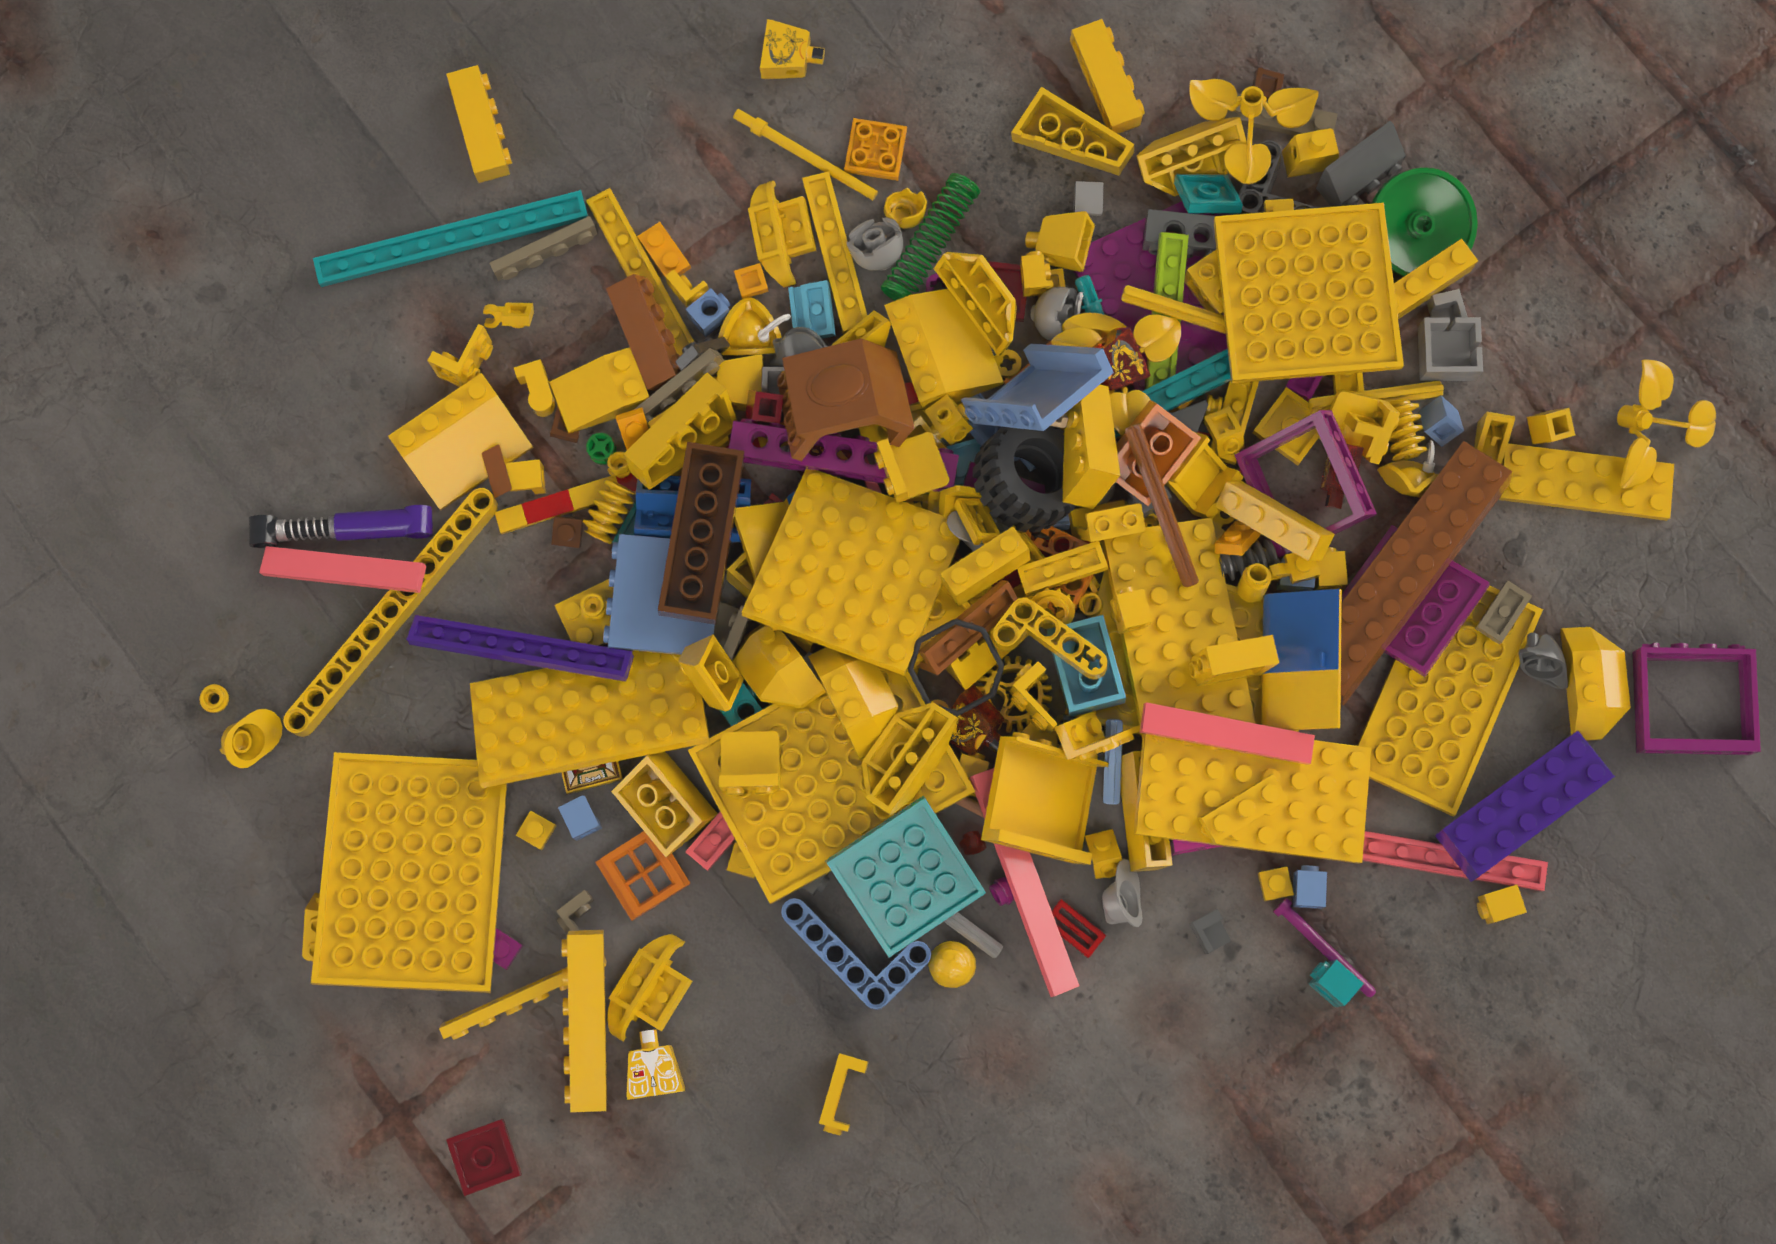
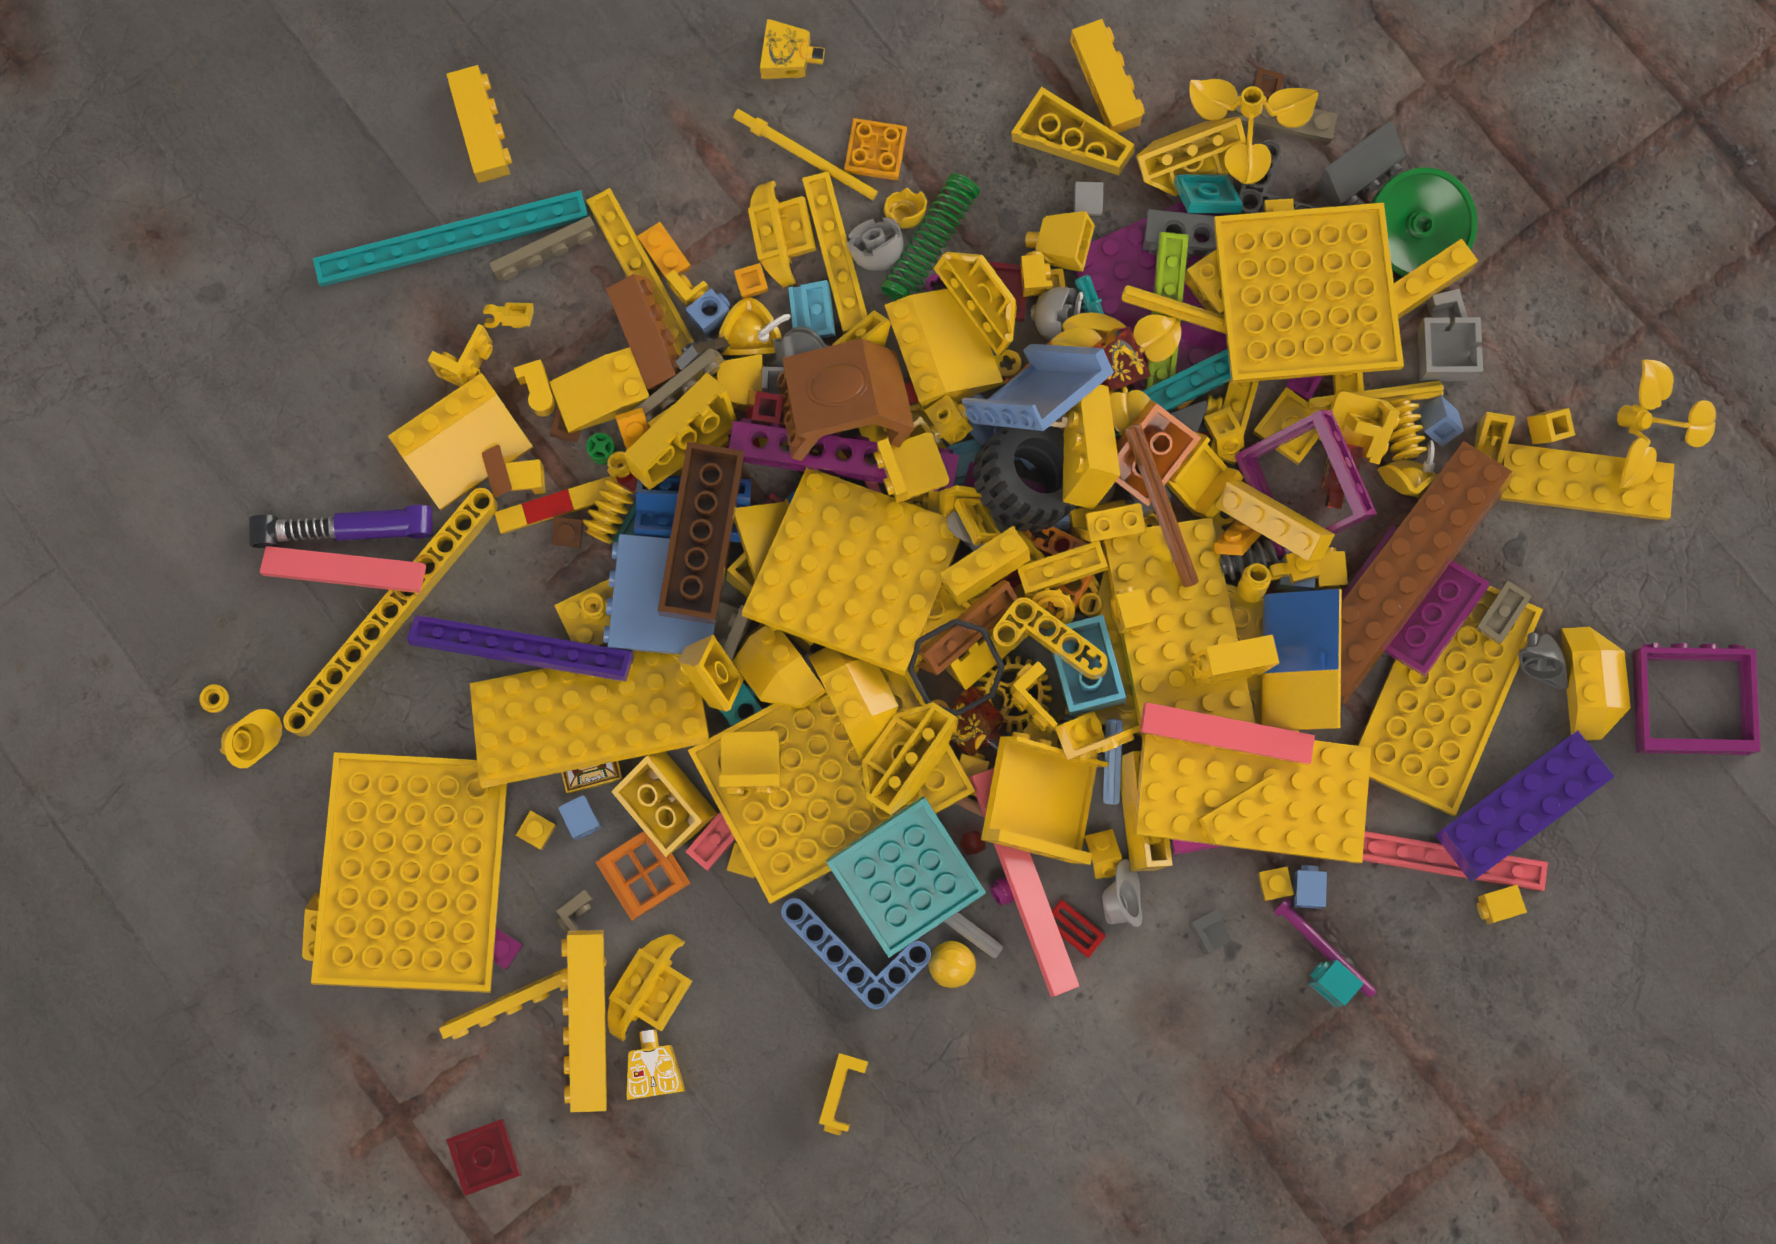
(1313, 151): yellow torso -> none

